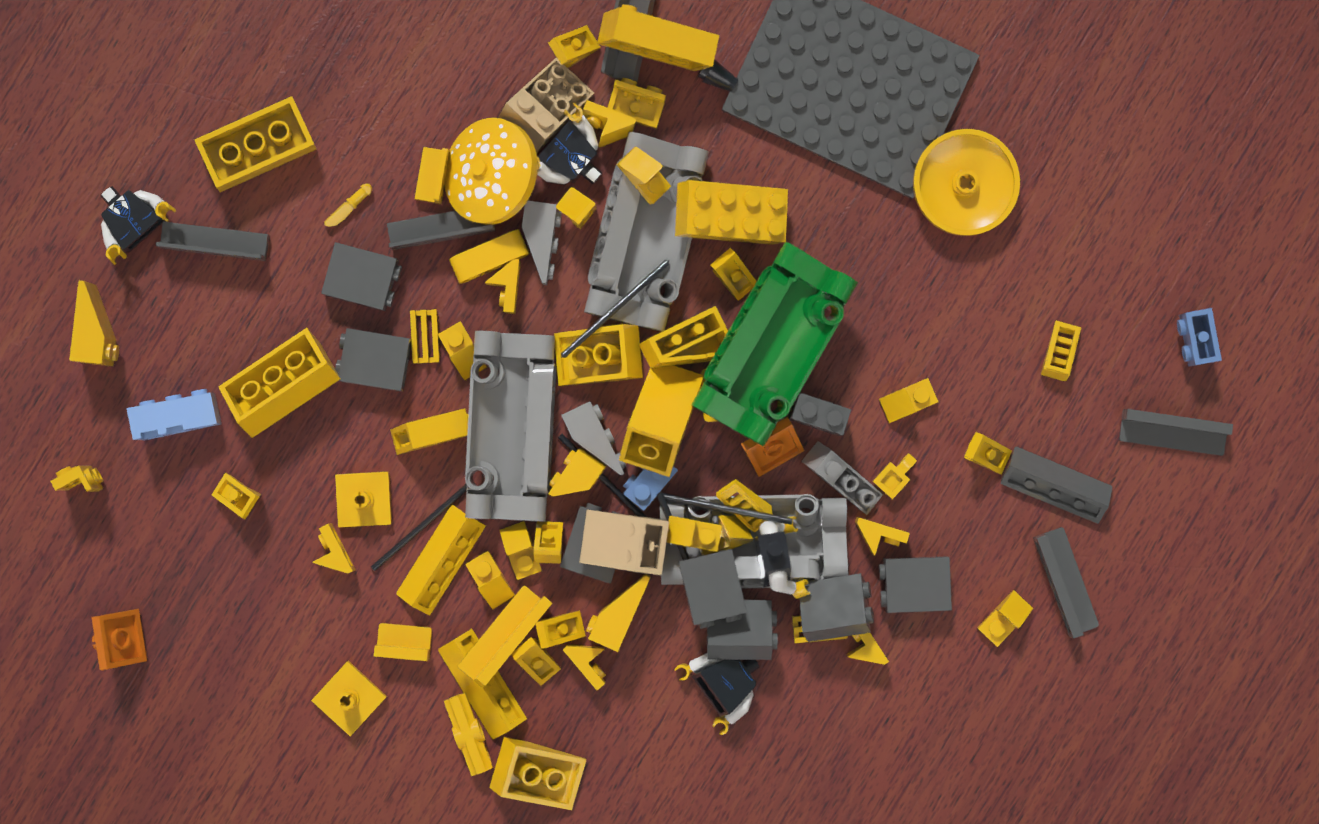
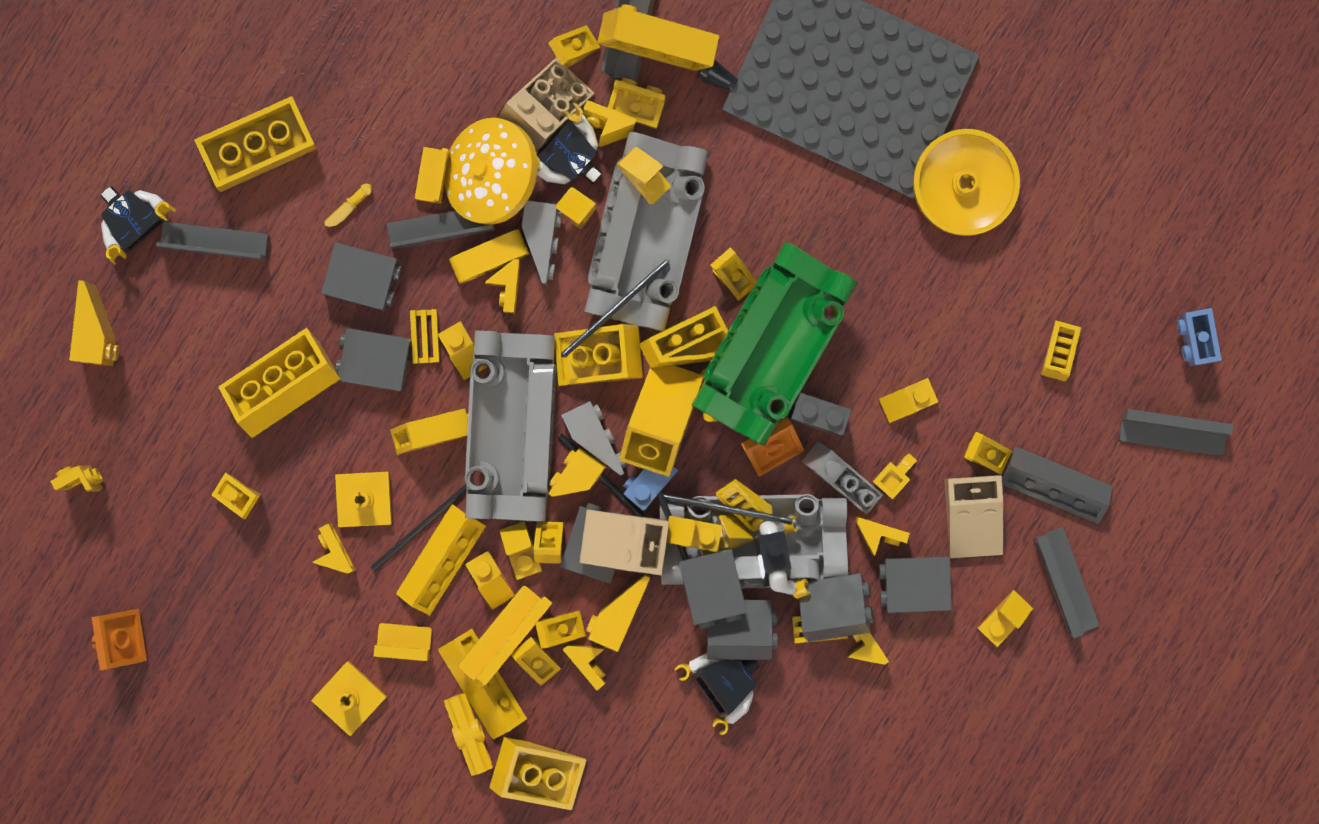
(174, 415): light blue wedge -> none
(731, 212): yellow brick -> none
(974, 516): none -> tan slope

